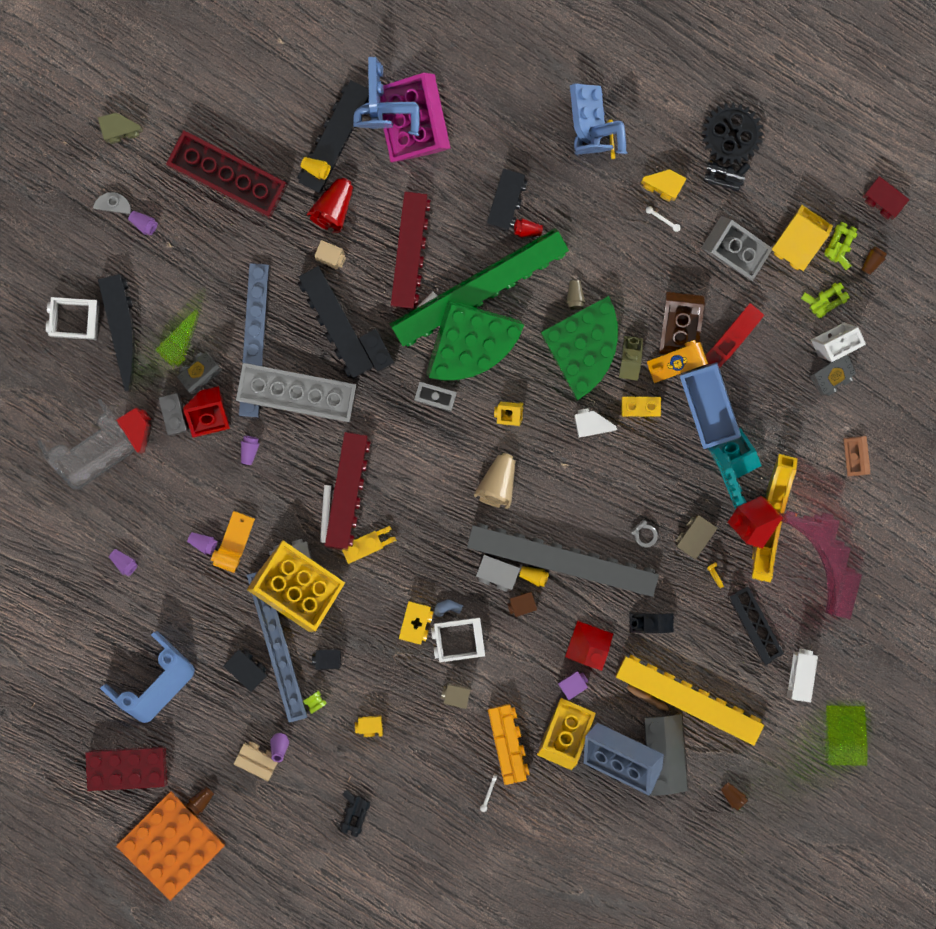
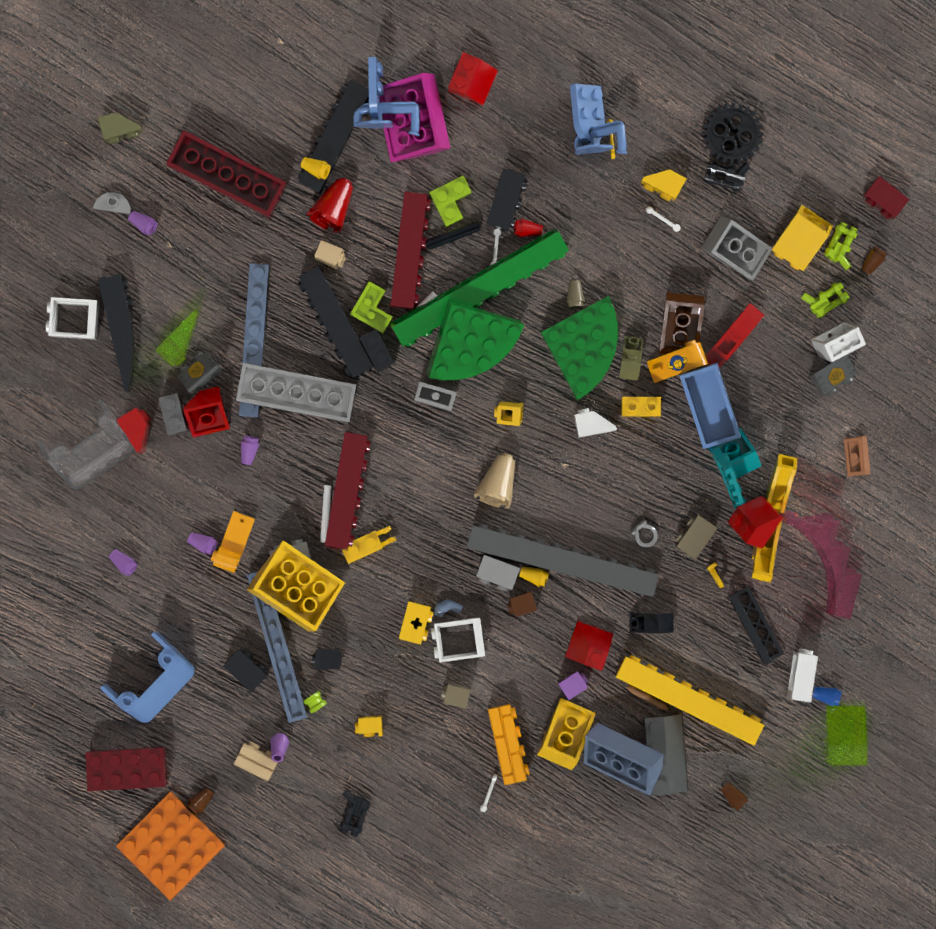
(367, 310): none -> lime plate
(446, 197): none -> lime plate
(453, 235): none -> black axle
(472, 79): none -> red slope
(497, 232): none -> white hinge
(827, 695): none -> blue cone

